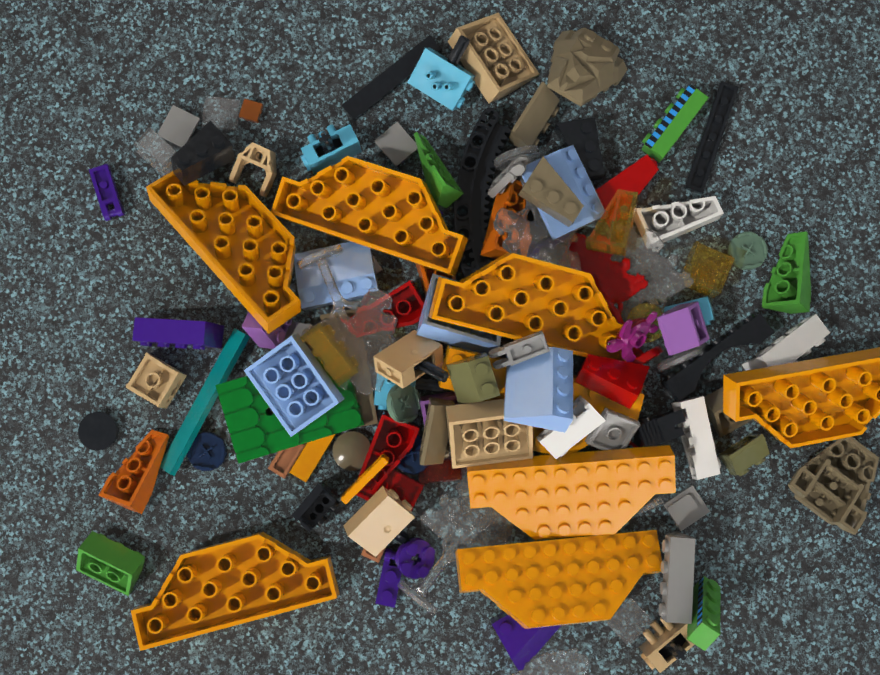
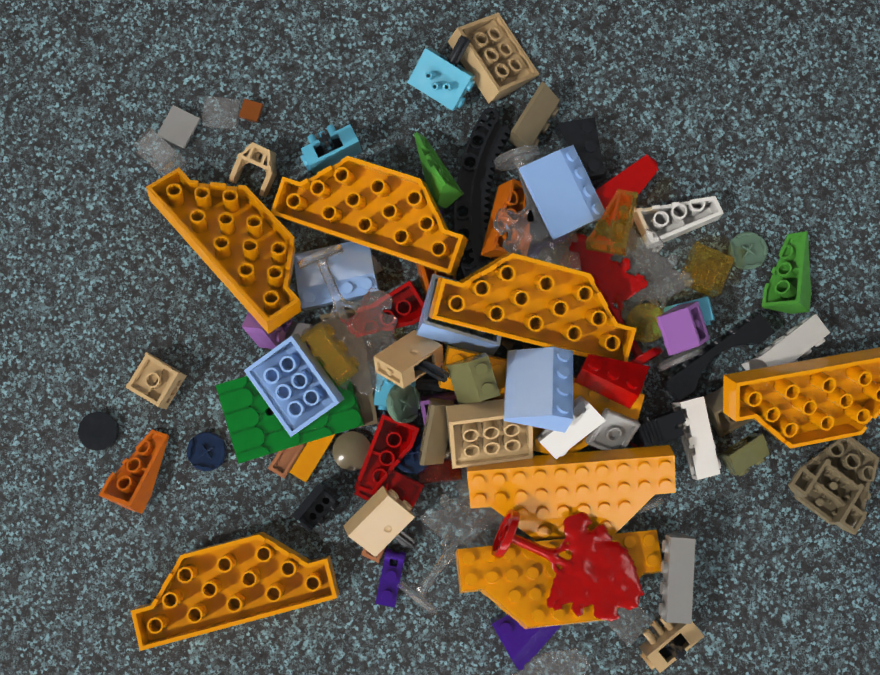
(106, 191): dark purple plate -> none
(110, 562): bright green slope -> none
(178, 333): dark purple wedge -> none
(202, 154): black wedge -> none
(204, 402): teal tile -> none
(348, 494): light orange tile -> none
(388, 80): black tile -> none
(396, 144): light grey piece -> none
(424, 563): dark purple plate -> none
(509, 174): light grey hinge -> none
(520, 350): light grey hinge -> none
(551, 194): dark tan wedge -> none
(584, 65): dark tan wedge -> none
(596, 574): none -> red plant
(632, 335): magenta animal -> none
(674, 123): bright green brick -> none
(686, 507): light grey piece -> none
(705, 613): bright green brick -> none
(711, 137): black tile -> none

